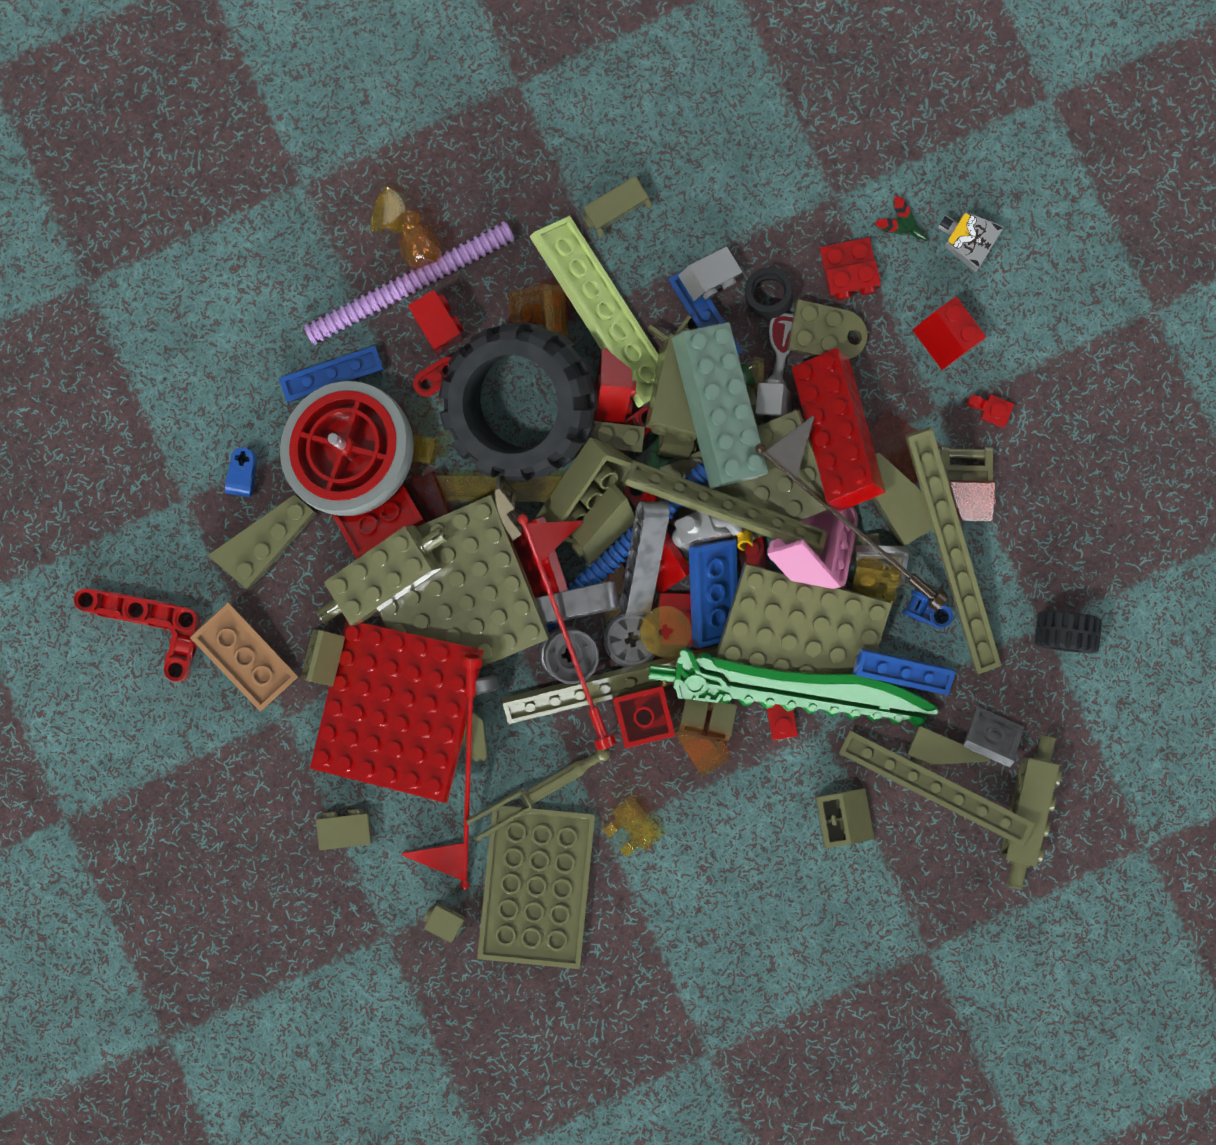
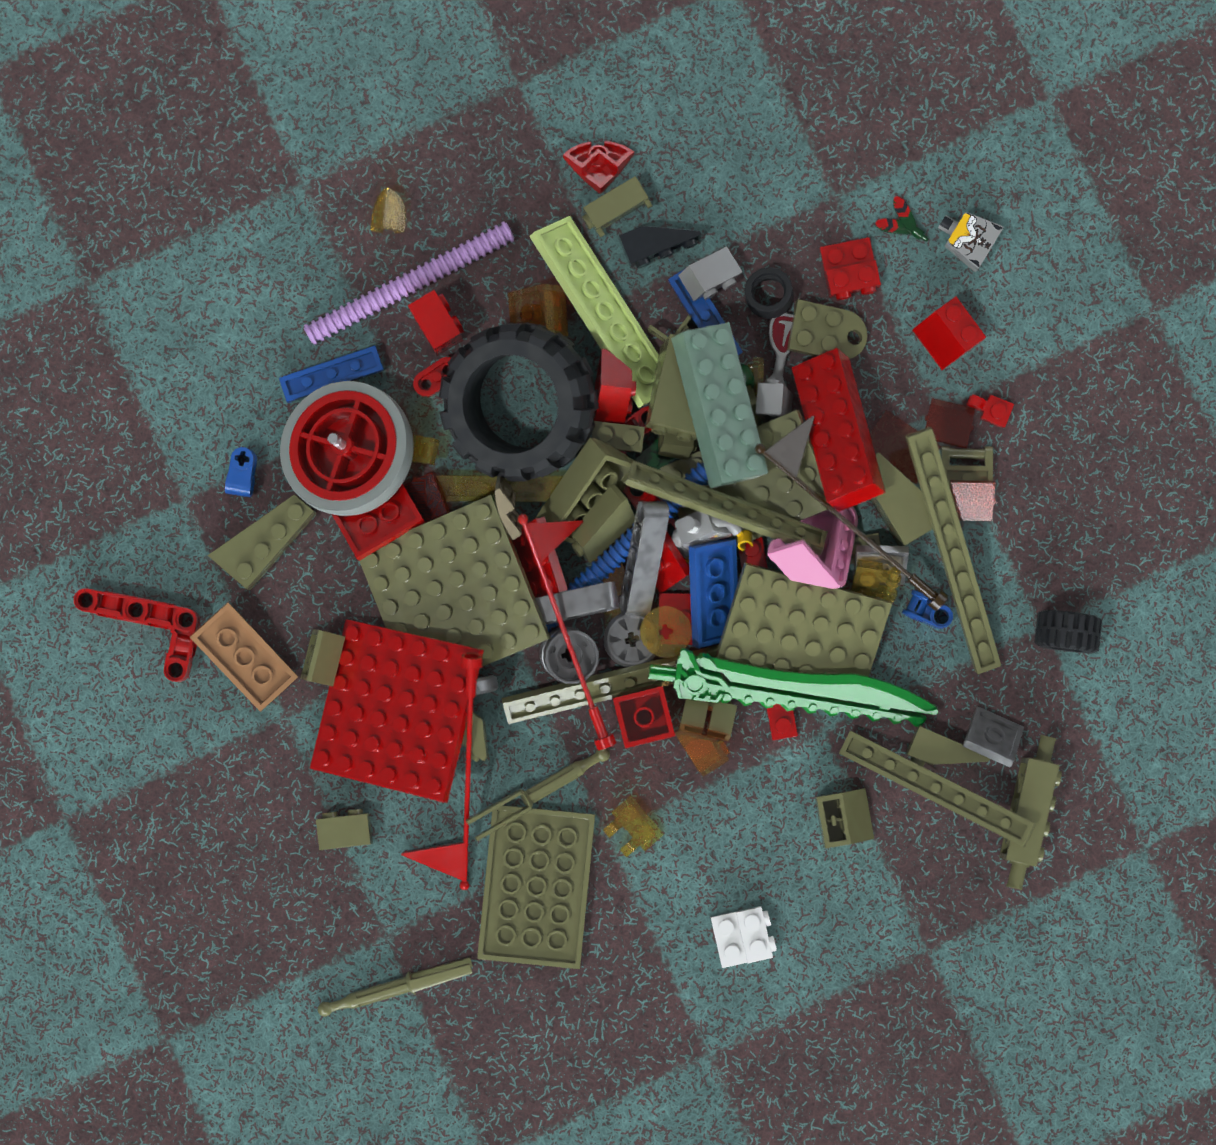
(382, 575): olive brick -> none
(410, 983): none -> olive piece
(419, 242): clear orange piece -> none
(443, 922): olive piece -> none
(599, 163): none -> red brick
(650, 242): none -> black slope
(743, 936): none -> white plate
(904, 671): blue plate -> none
(950, 422): none -> clear red piece

